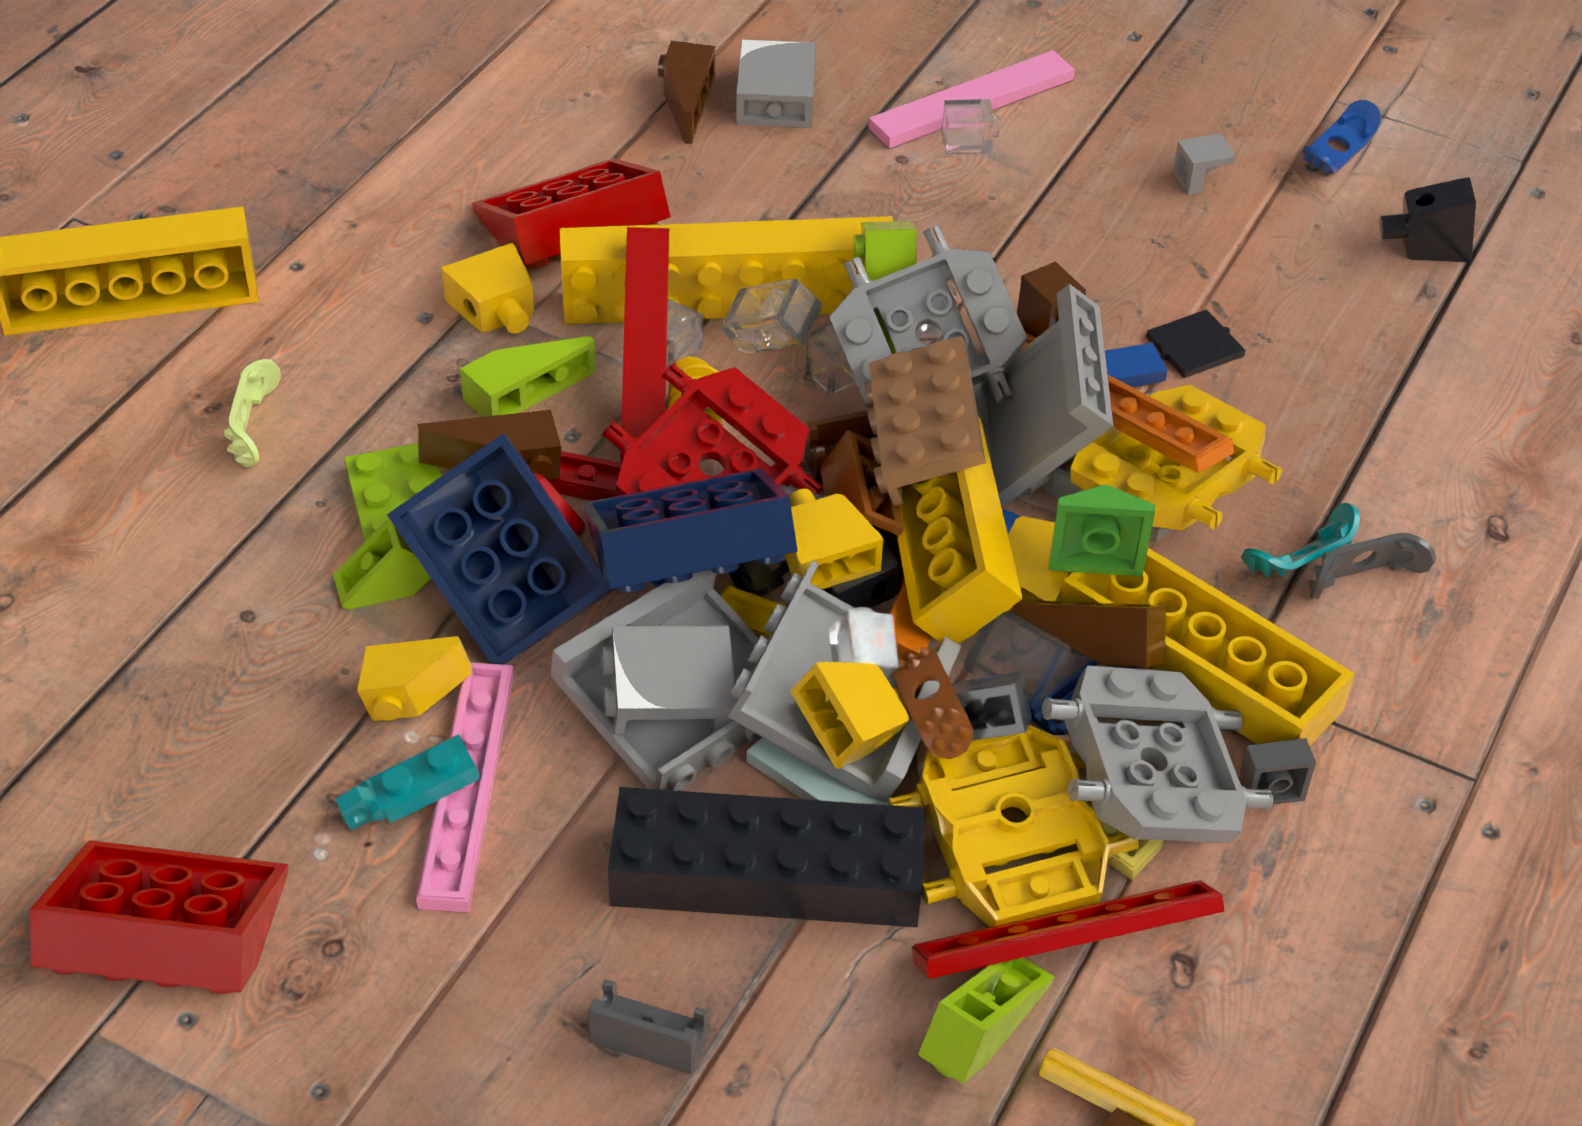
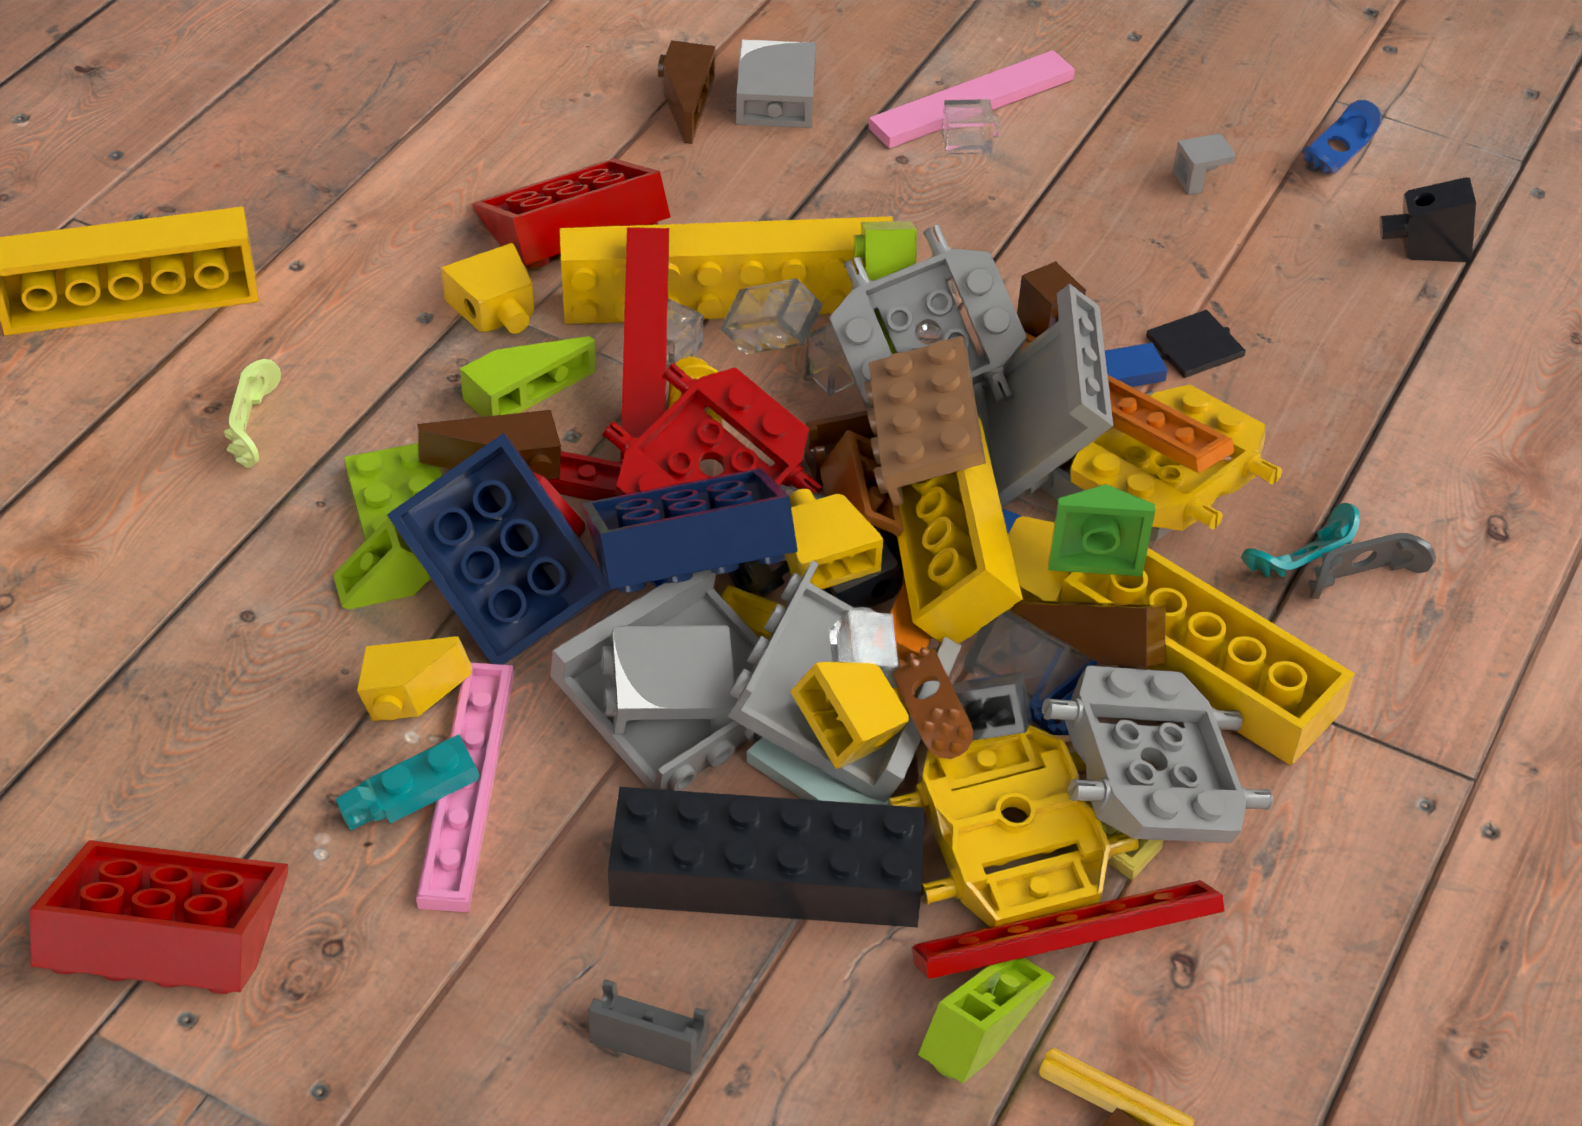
(1280, 767): dark grey piece -> none

